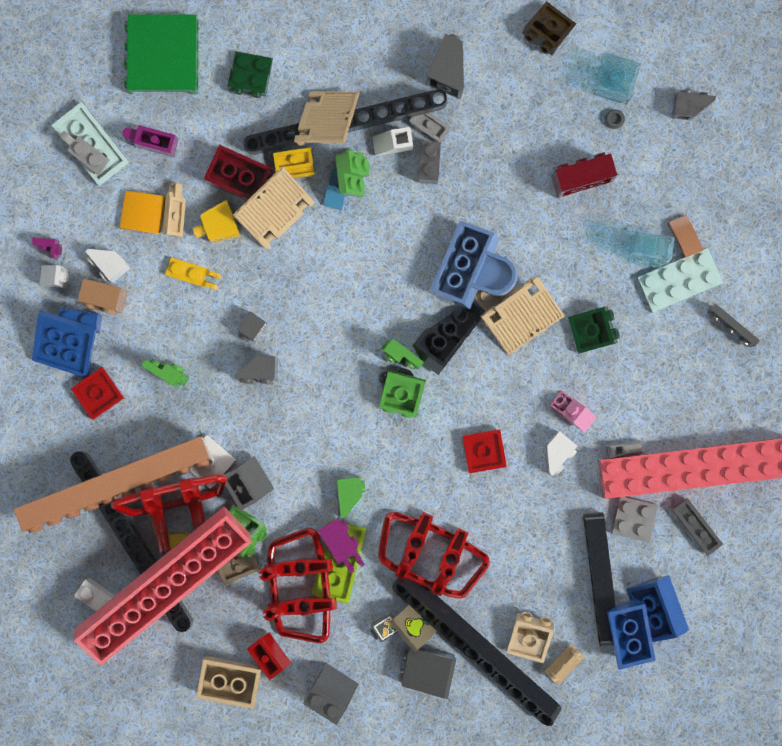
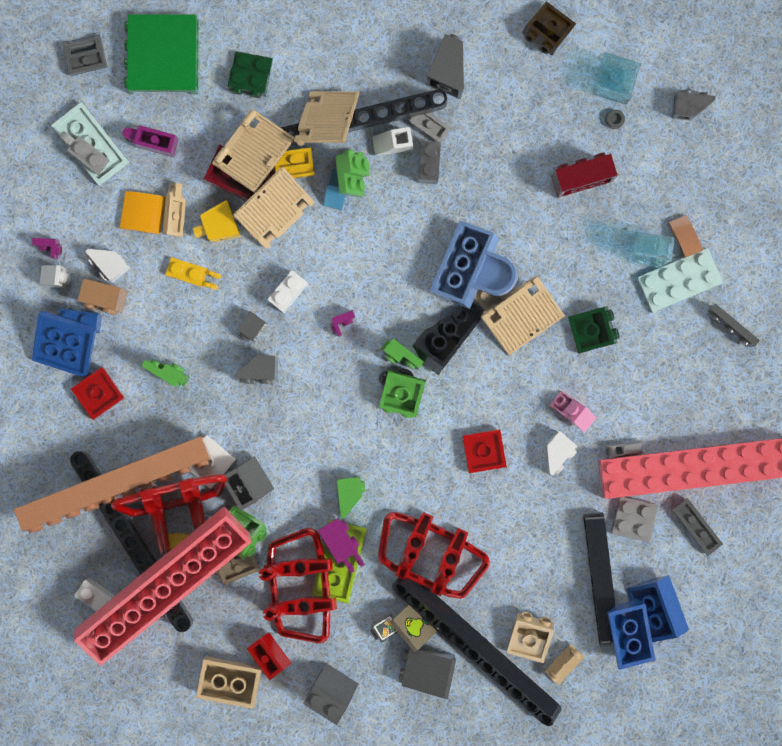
(87, 60): none -> dark grey plate
(253, 151): none -> tan window
(287, 291): none -> white brick
(344, 319): none -> magenta bracket

